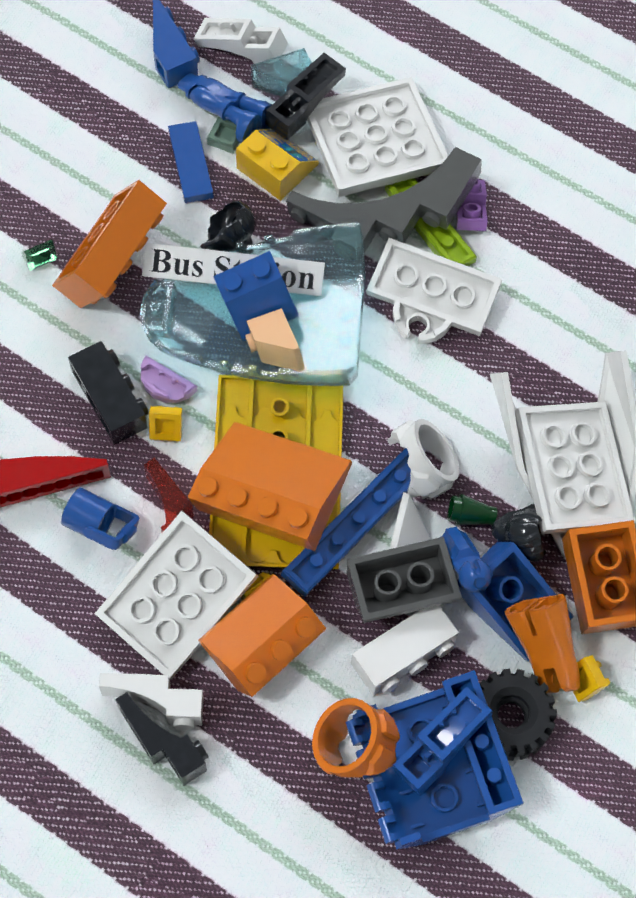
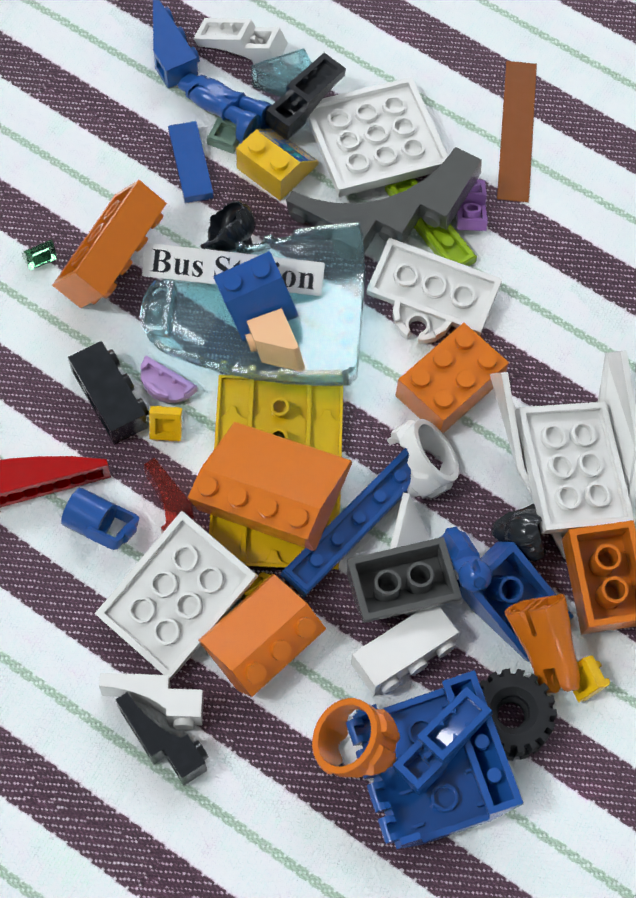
(450, 378): none -> orange brick
(468, 511): dark green cone -> none
(517, 132): none -> dark orange sticker

